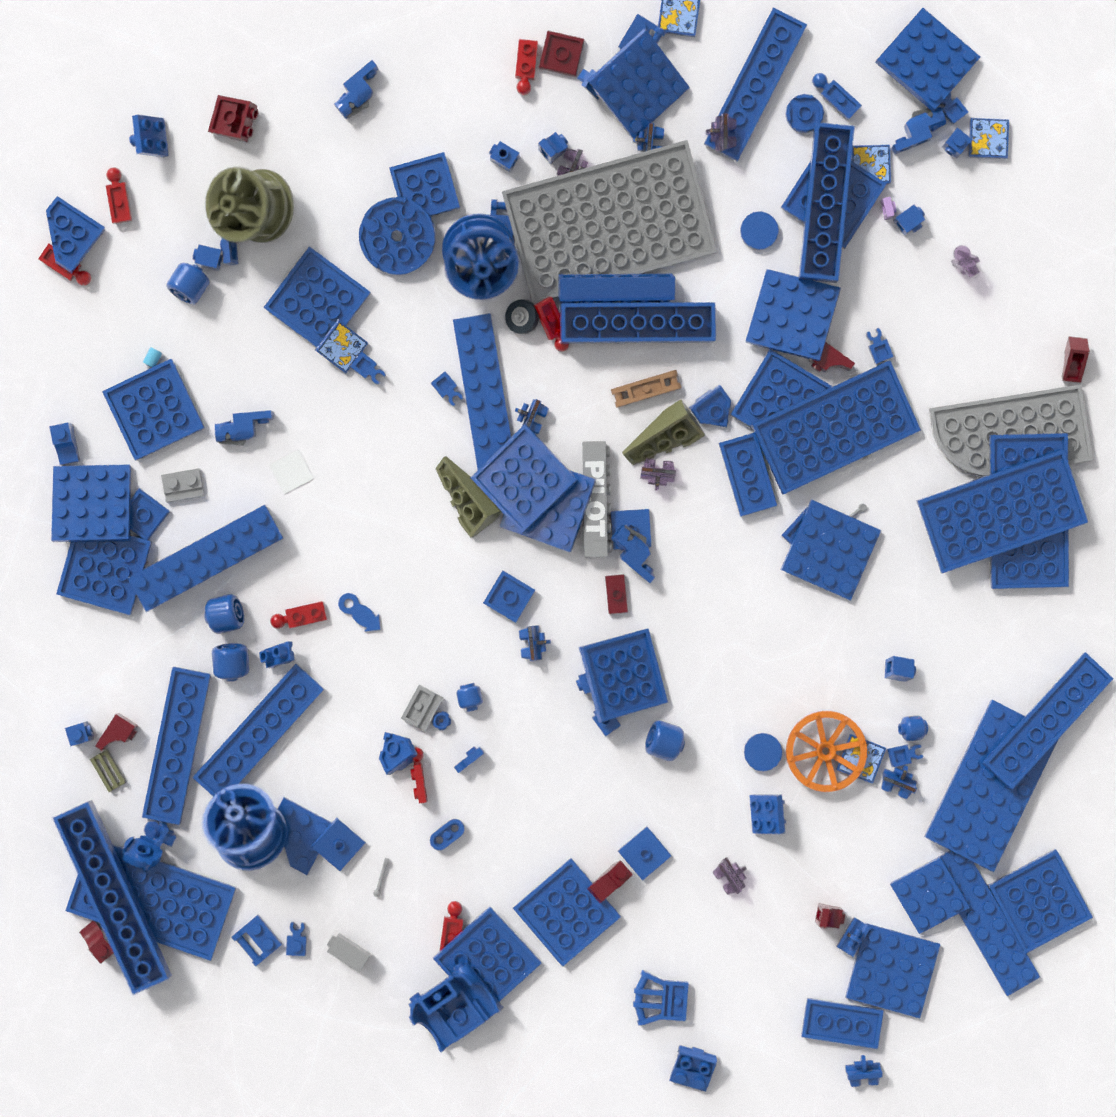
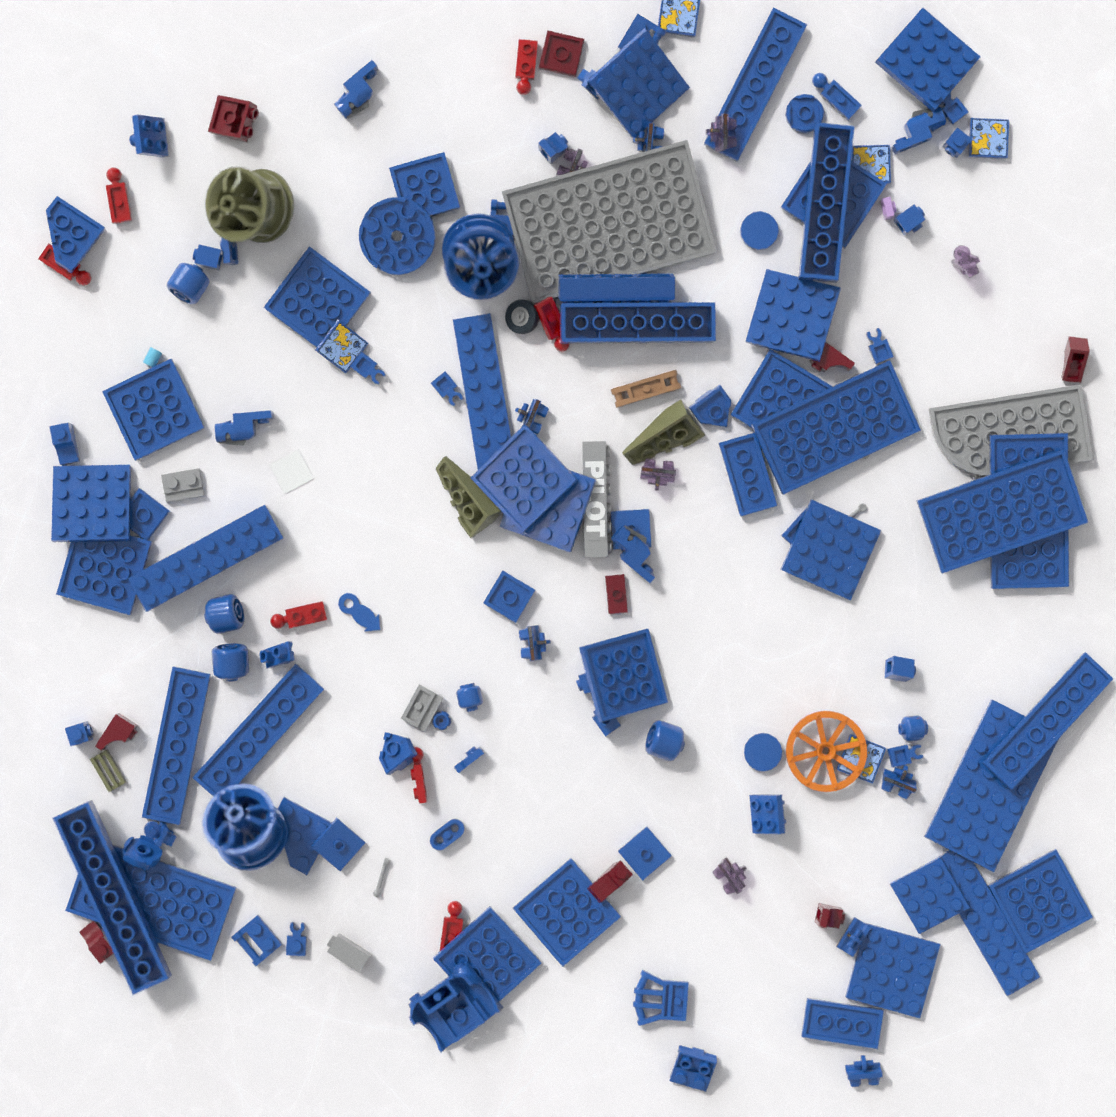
(504, 156): blue brick -> none

